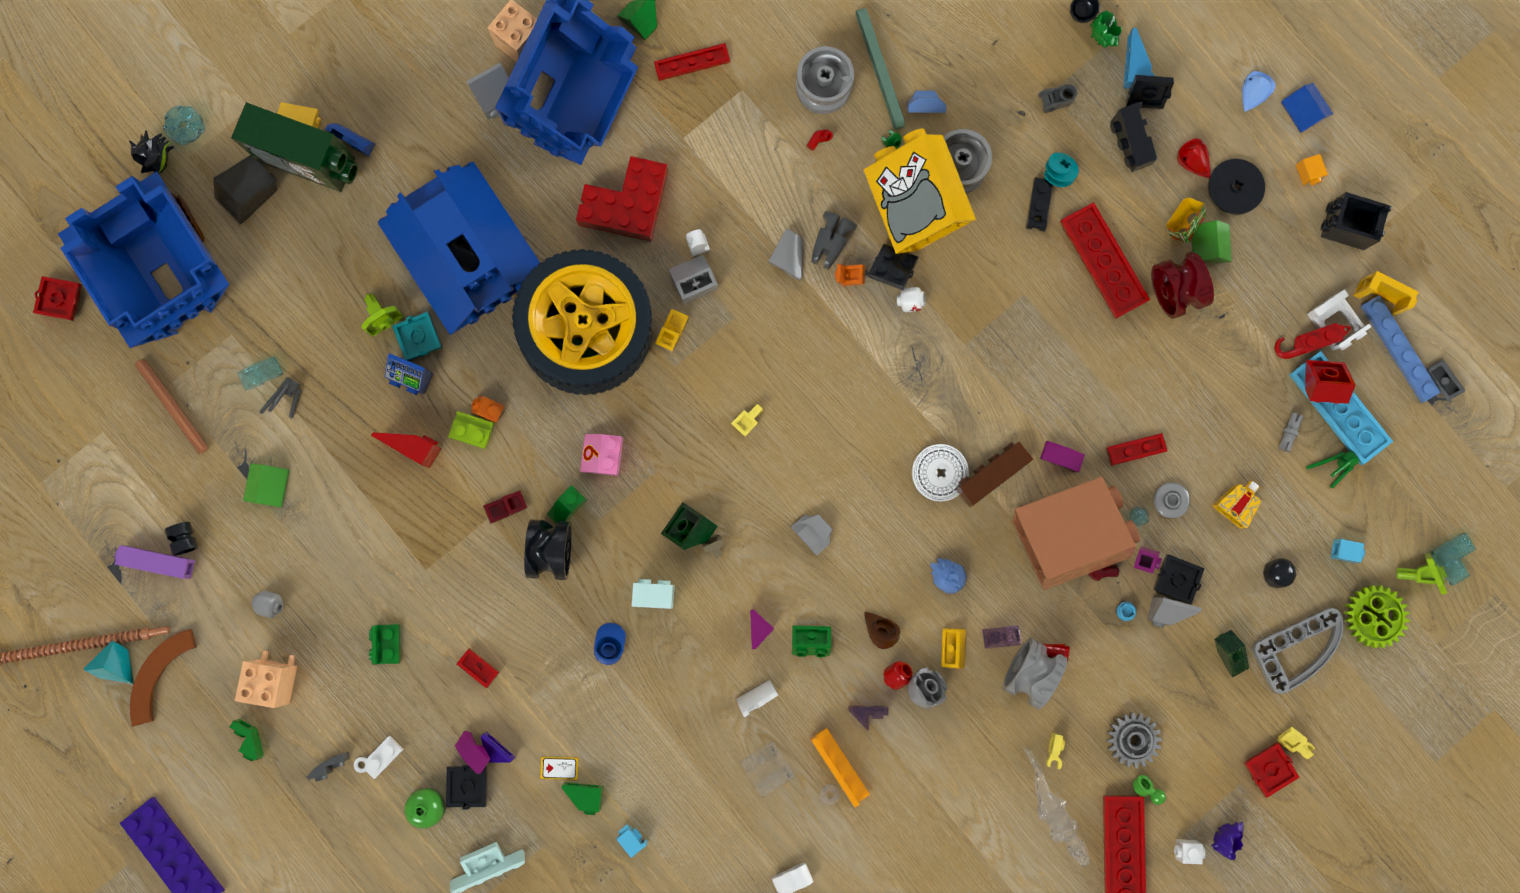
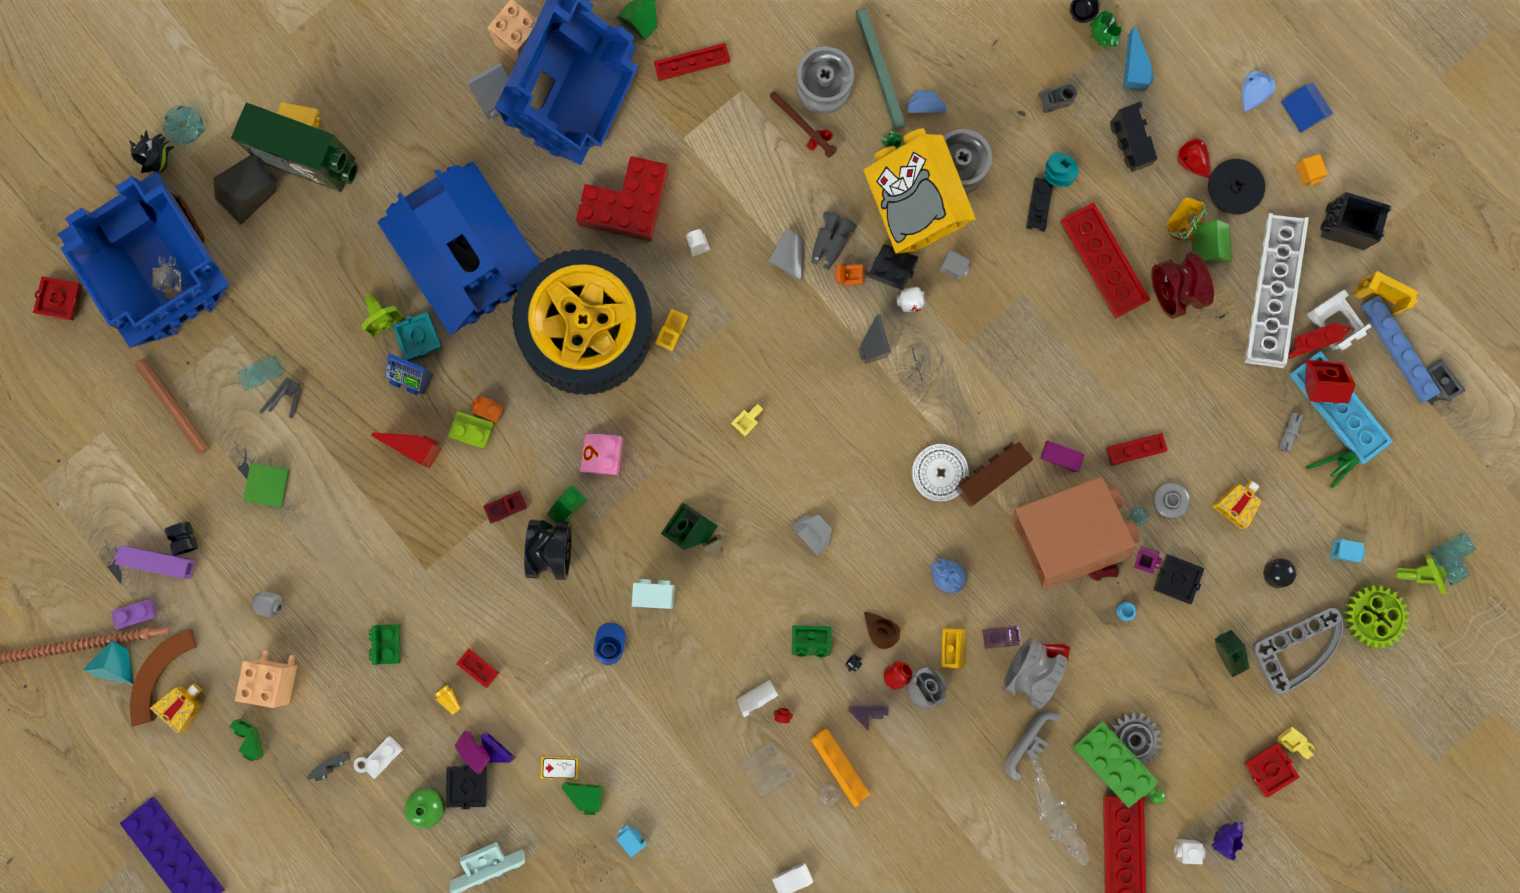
(133, 614): none -> medium lavender plate
(166, 278): none -> clear brick
(179, 707): none -> yellow torso
(351, 138): blue slope -> none
(447, 699): none -> yellow cone
(693, 279): light grey slope -> none
(759, 629): magenta slope -> none
(783, 715): none -> red plate
(829, 150): none -> copper bar
(853, 663): none -> black plate
(875, 343): none -> dark grey slope
(955, 265): none -> light grey brick
(1029, 743): none -> light grey piece
(1055, 746): light yellow plate -> none
(1116, 764): none -> bright green plate
(1150, 90): black plate -> none
(1168, 612): light grey slope -> none
(1276, 291): none -> white tile

